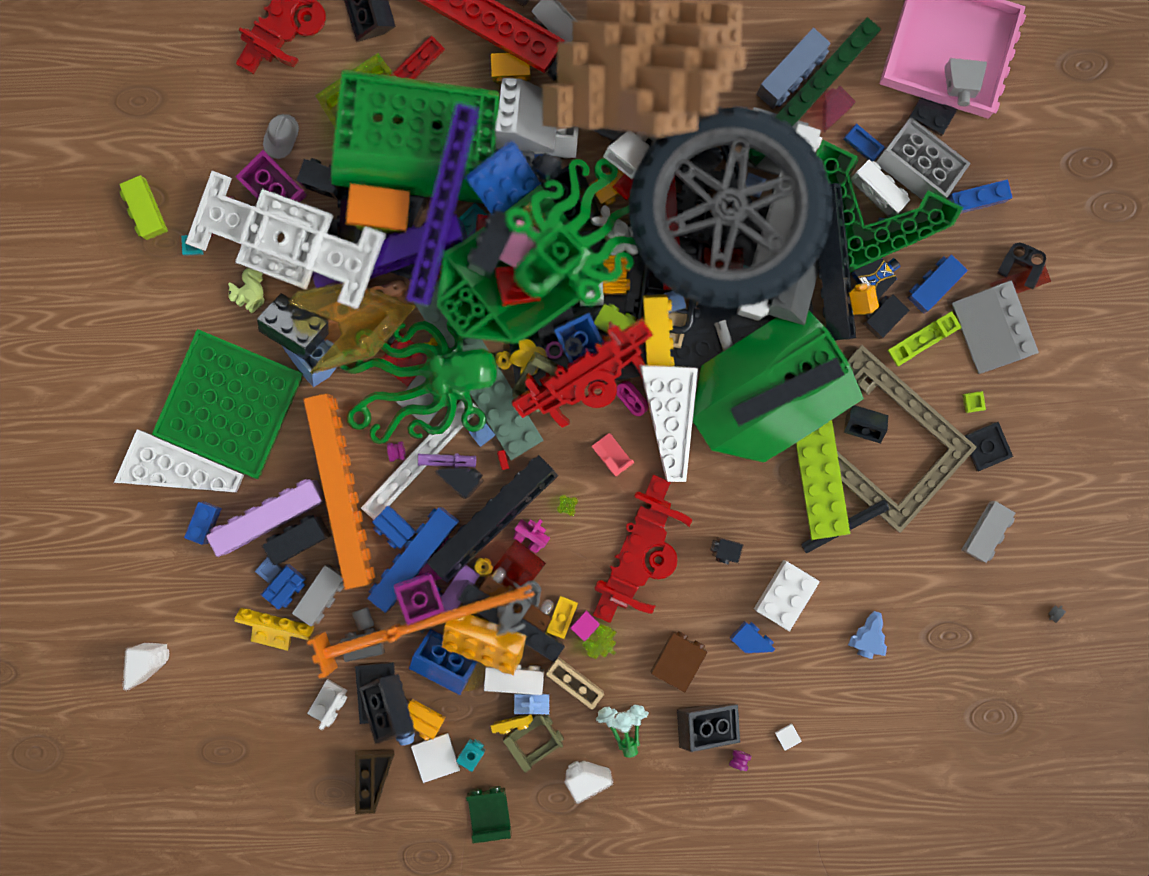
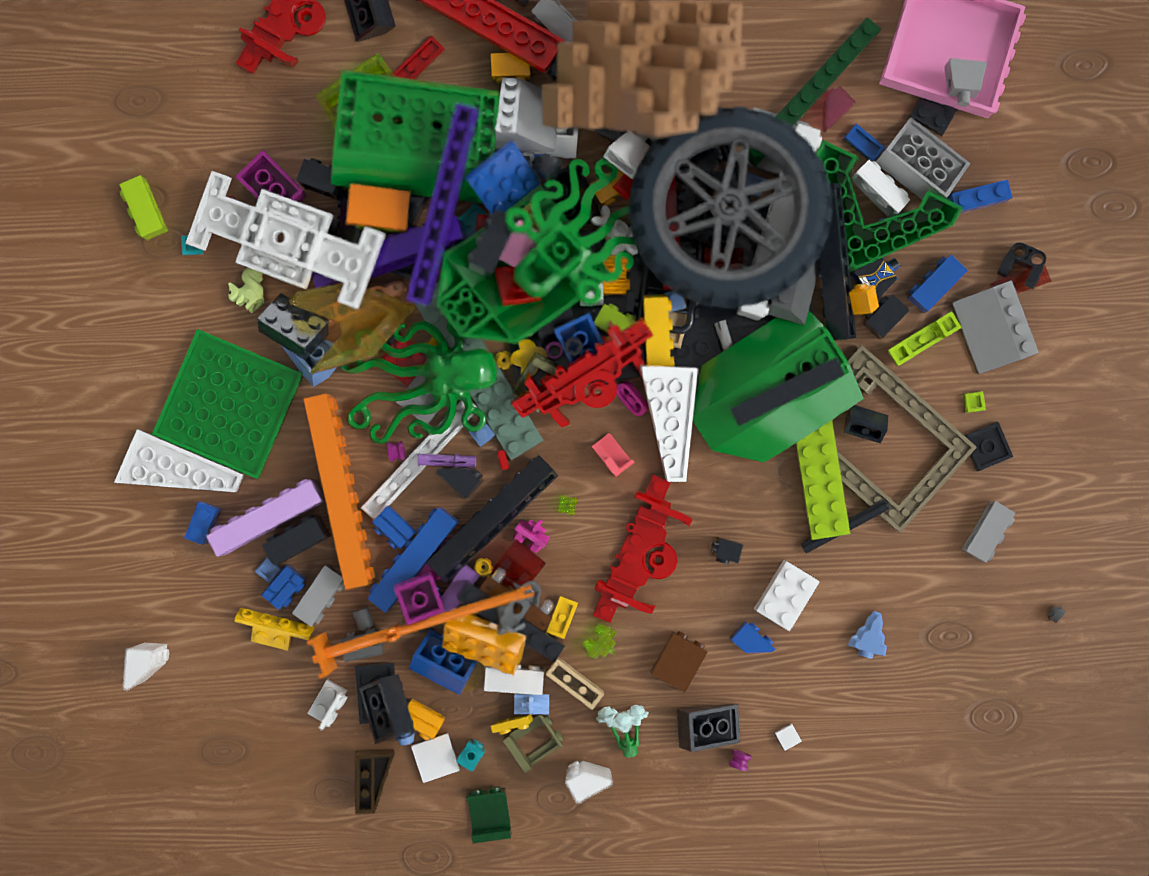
(280, 136): light grey piece -> none
(585, 625): dark pink panel -> none
(793, 68): sand blue brick -> none

